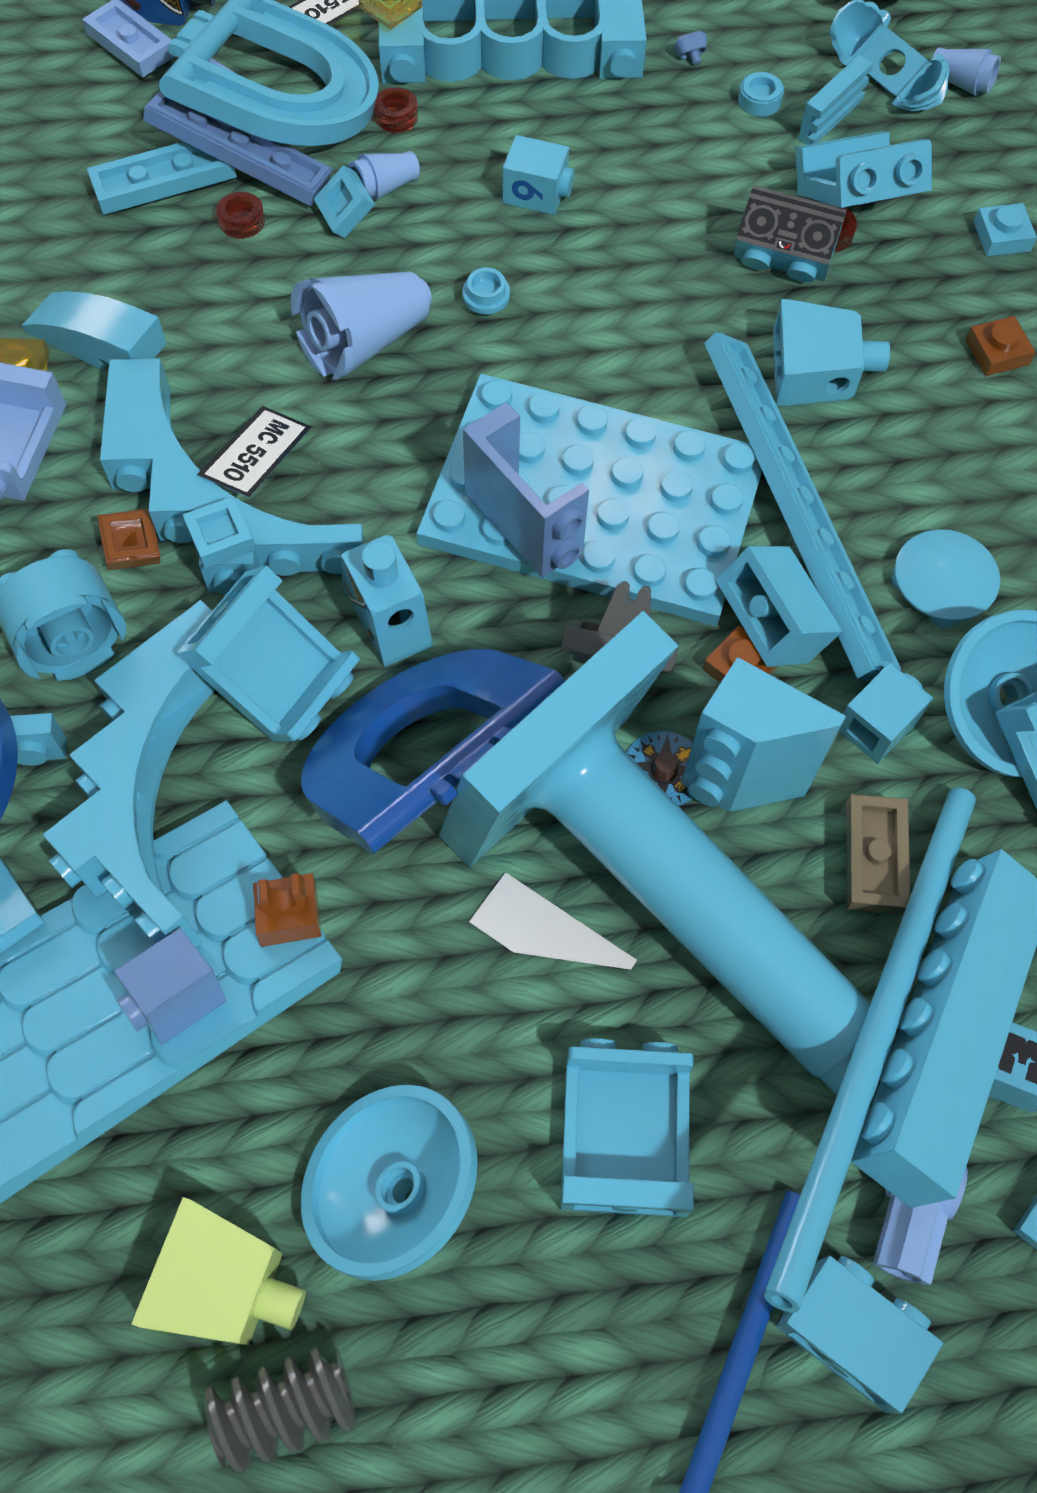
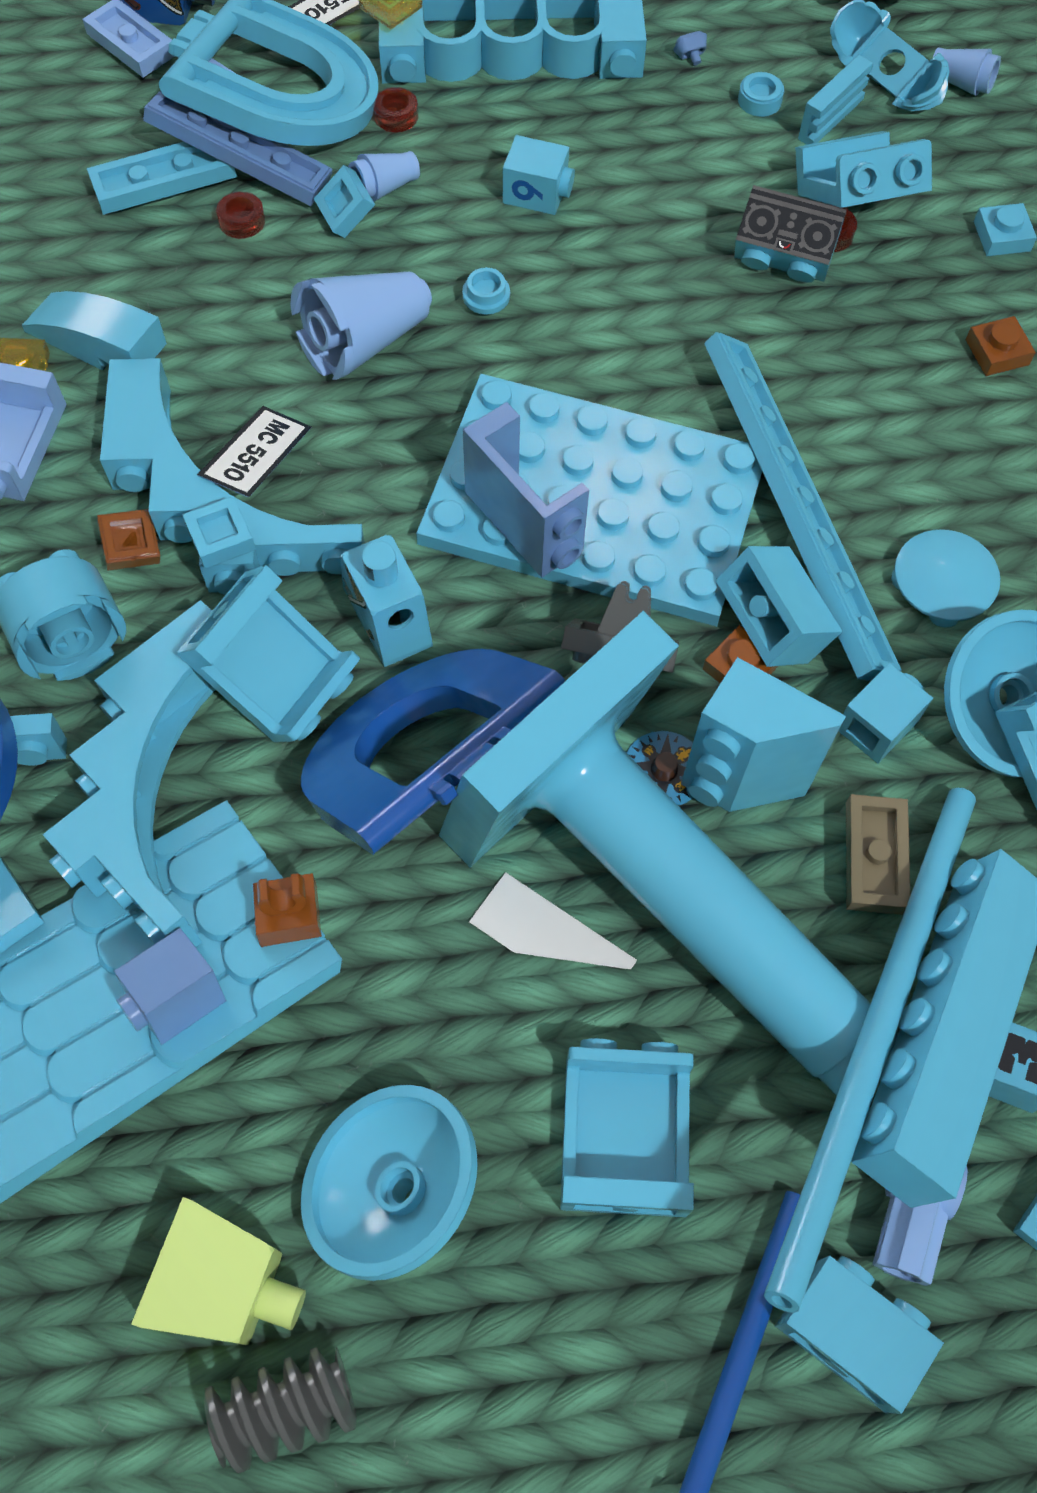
(821, 353): medium azure torso -> none

